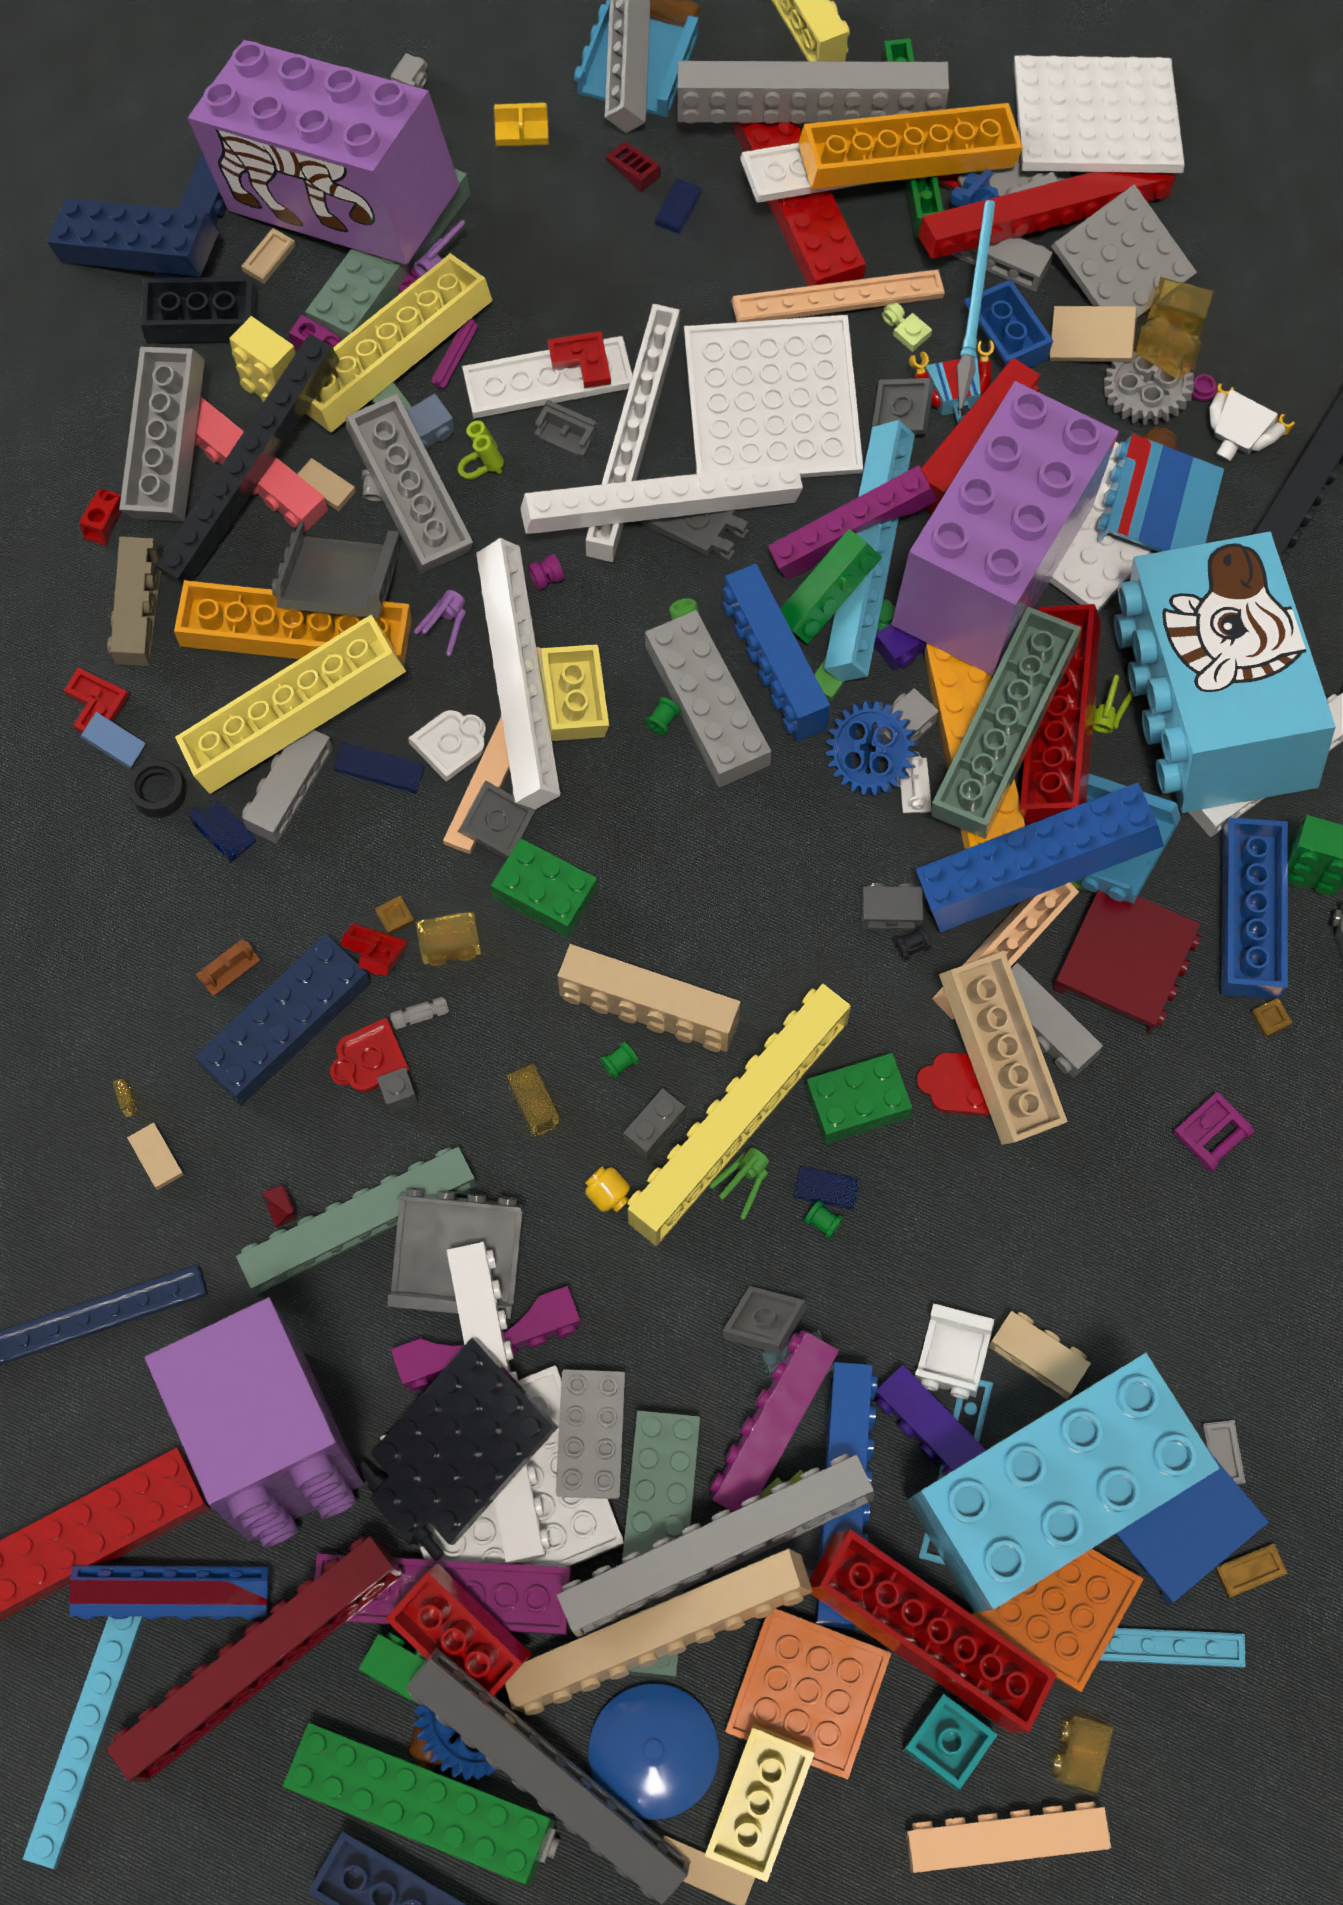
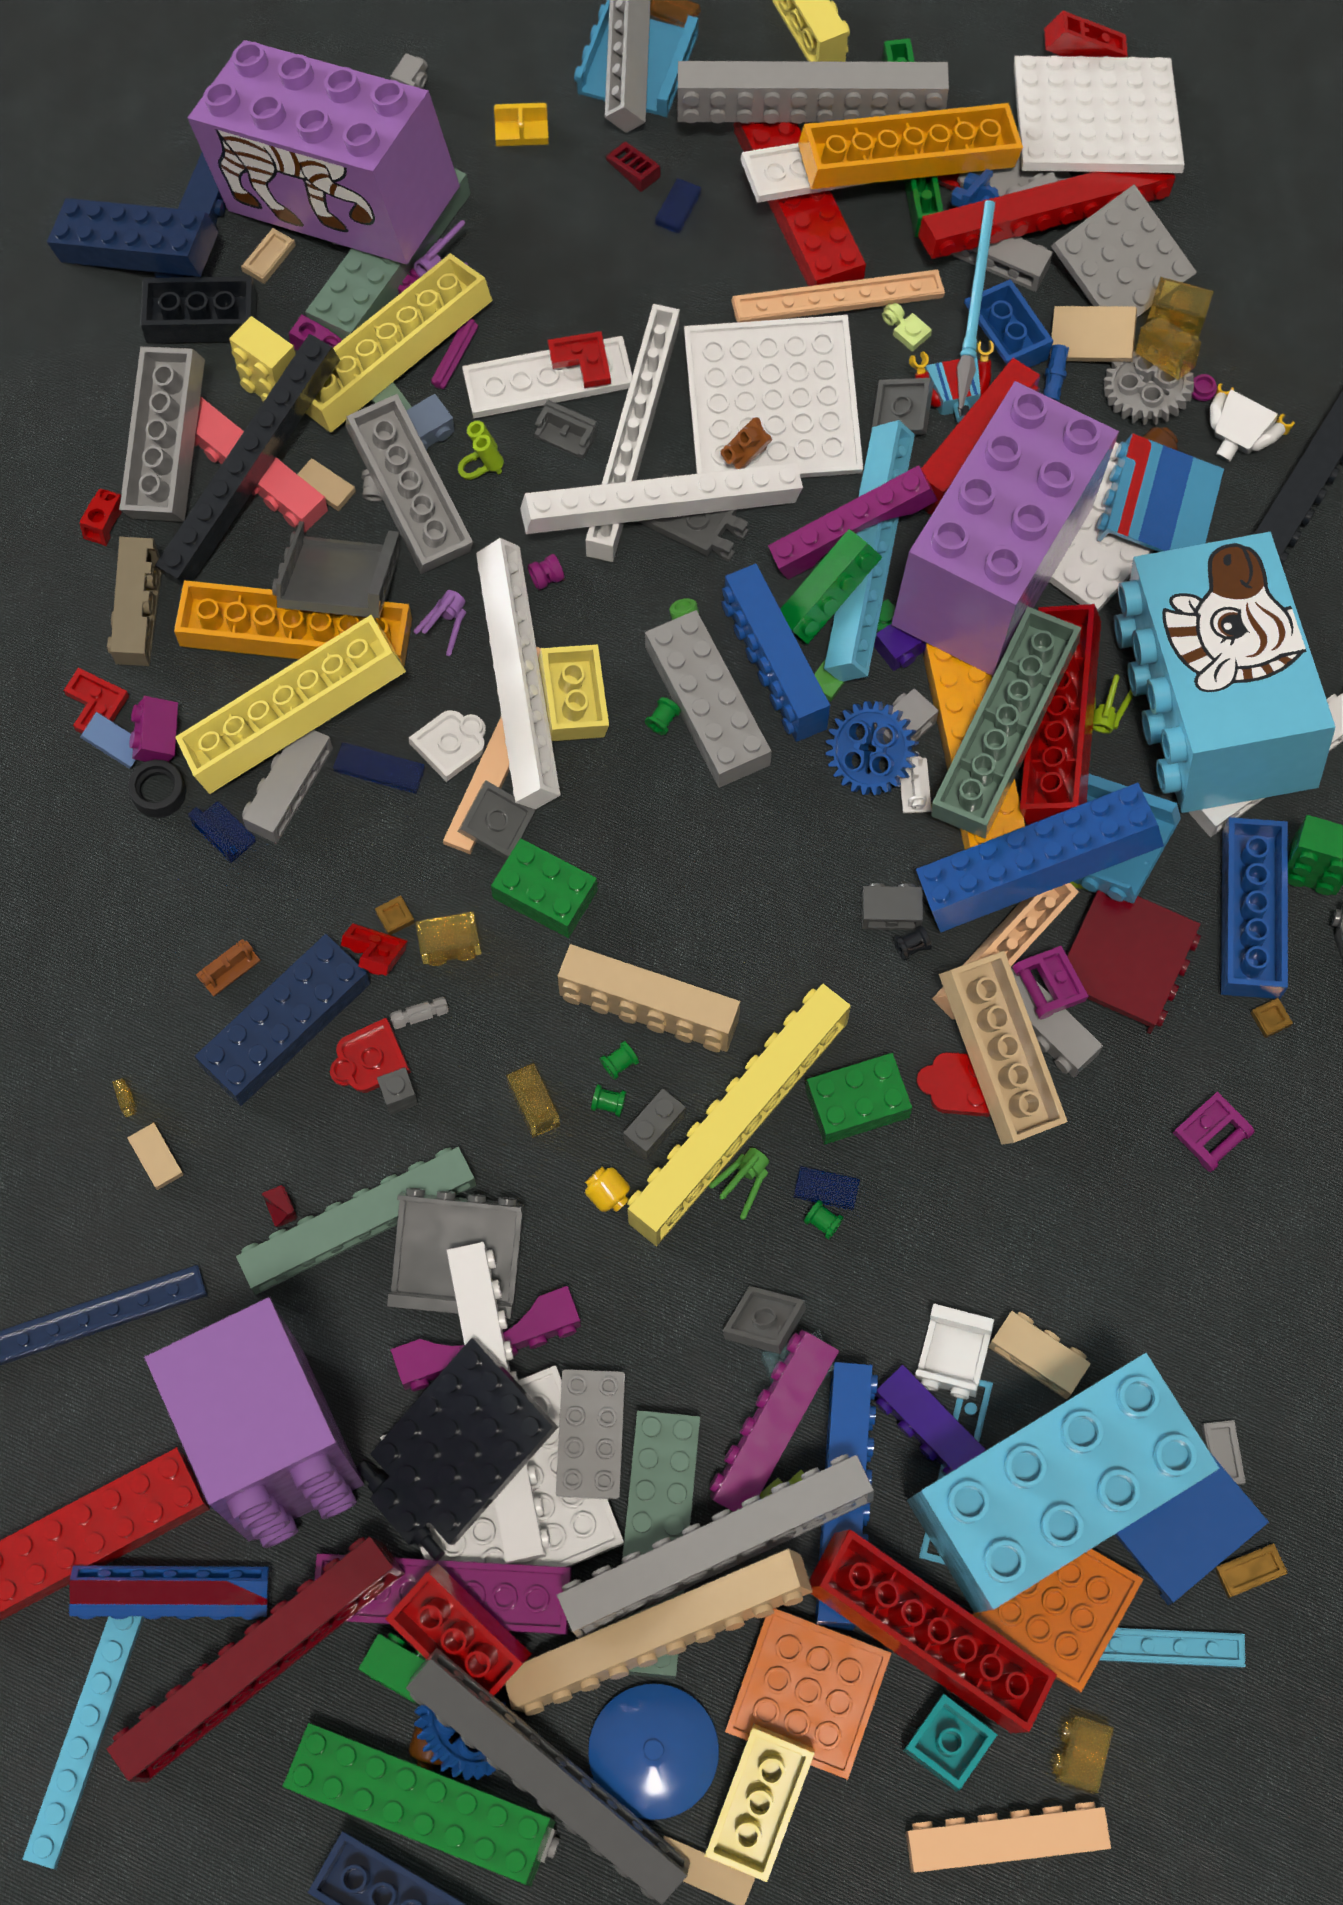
(154, 729): none -> magenta brick
(608, 1100): none -> green bush
(746, 444): none -> dark orange hips
(1056, 371): none -> blue pin
(1058, 977): none -> magenta plate
(1075, 36): none -> red slope

